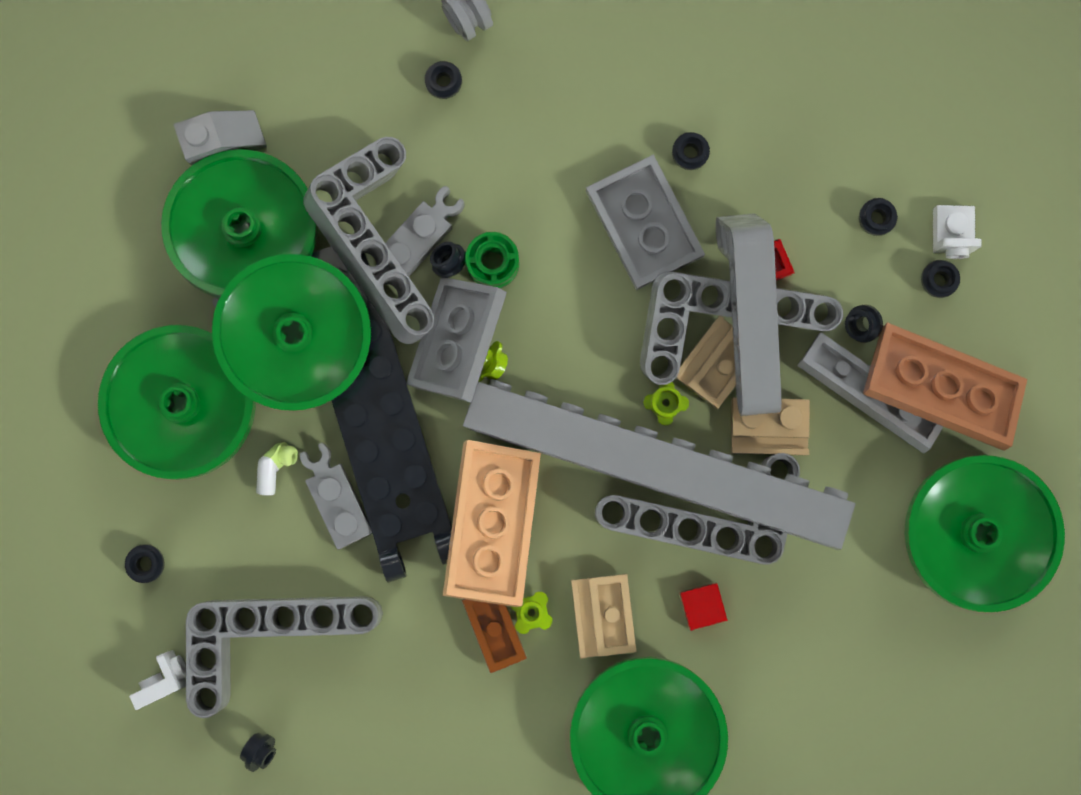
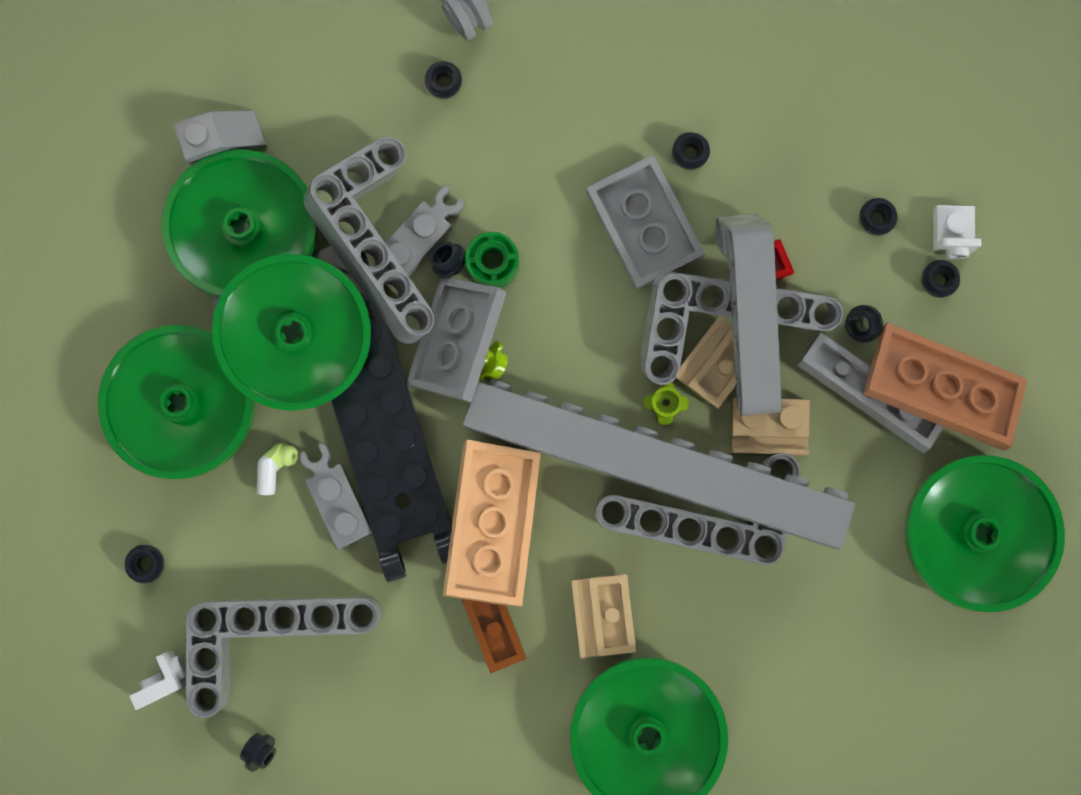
(541, 617): lime plate -> none
(703, 606): red tile -> none

